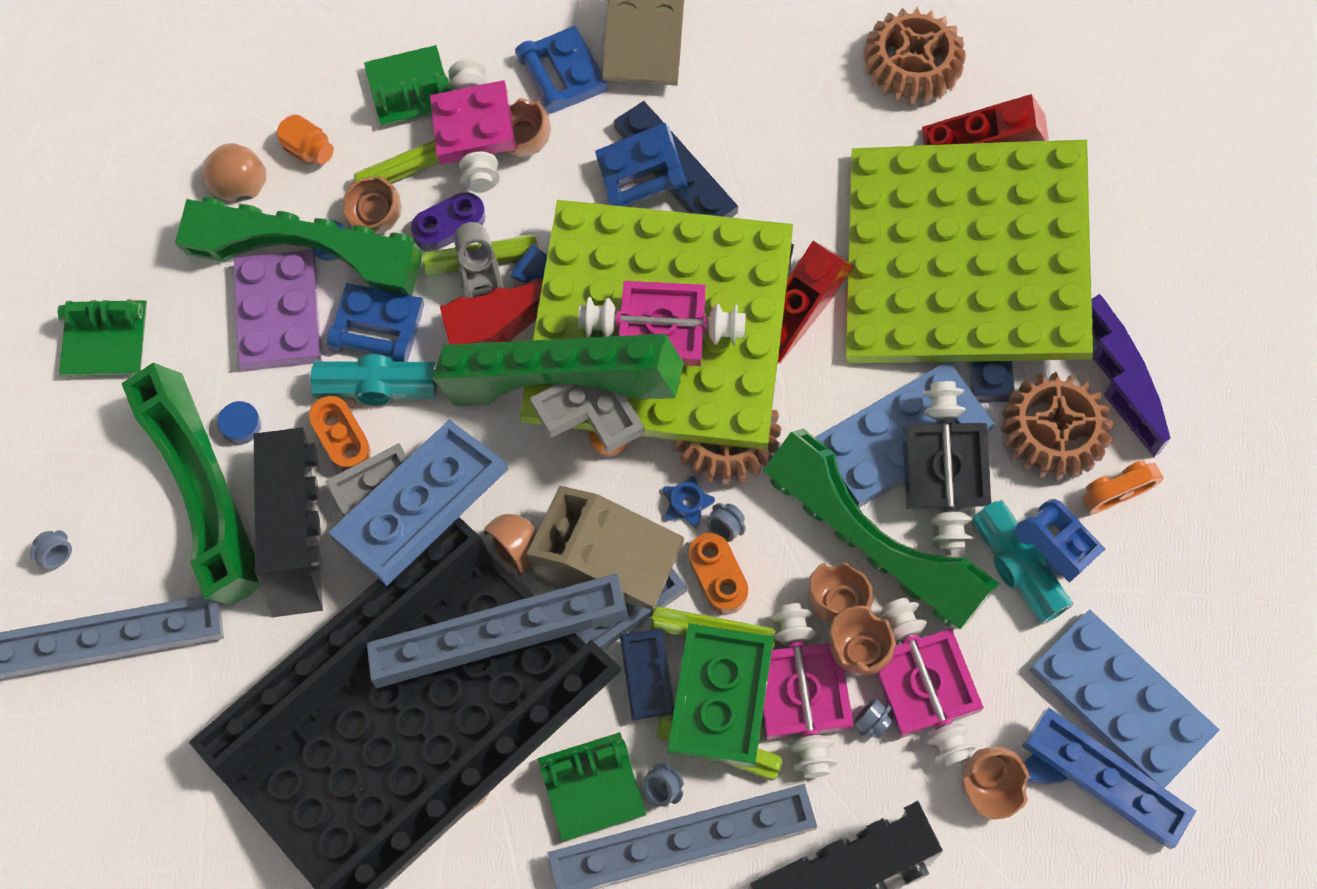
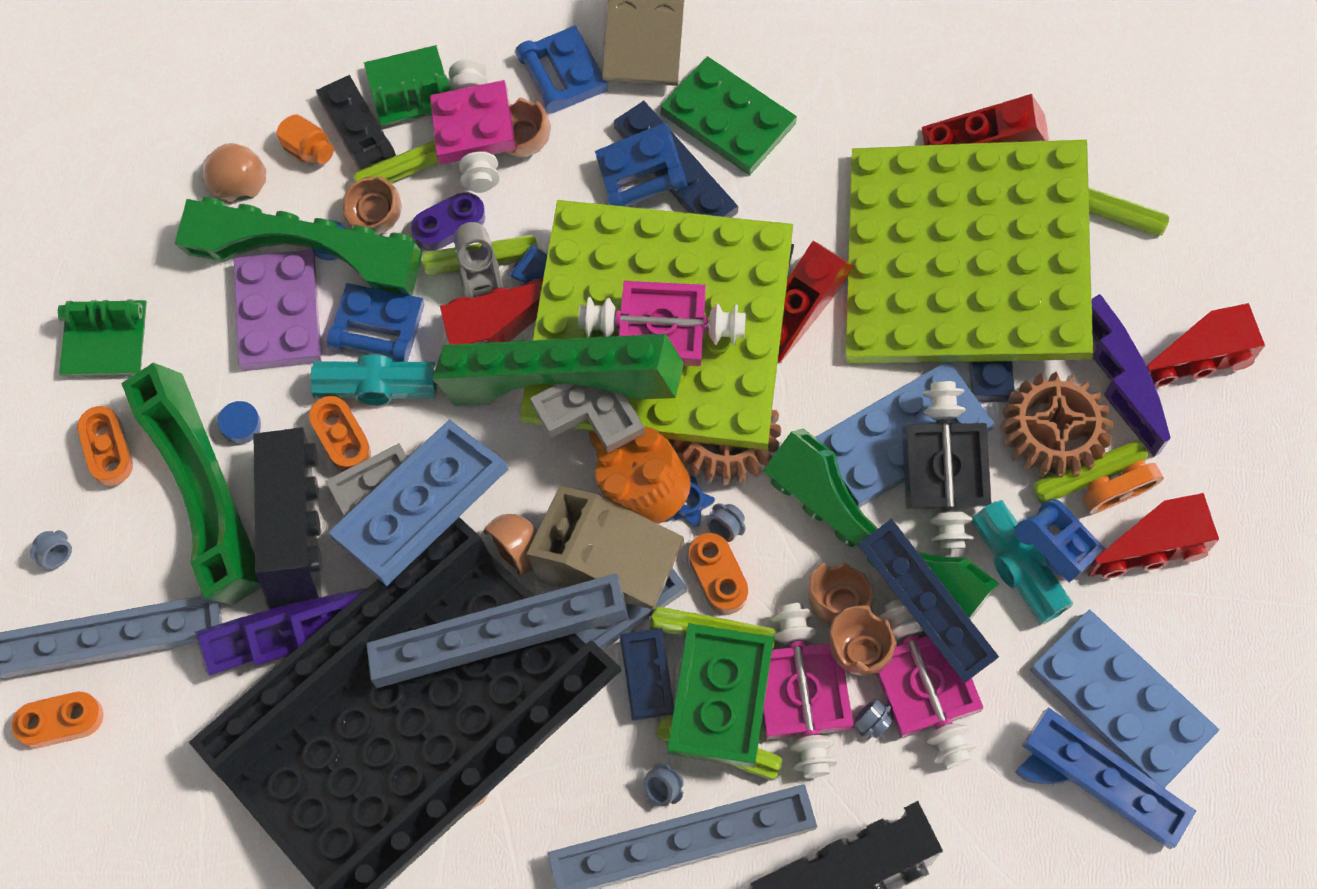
(56, 721): none -> orange plate
(106, 448): none -> orange plate
(267, 633): none -> dark purple slope
(354, 122): none -> black plate
(591, 787): green hinge -> none
(644, 476): none -> orange piece
(728, 115): none -> green plate
(912, 68): nougat gear -> none
(928, 600): none -> dark blue plate
(995, 782): nougat hair -> none
(1111, 464): none -> lime axle
(1127, 212): none -> lime axle
(1169, 532): none -> red slope
(1215, 342): none -> red slope

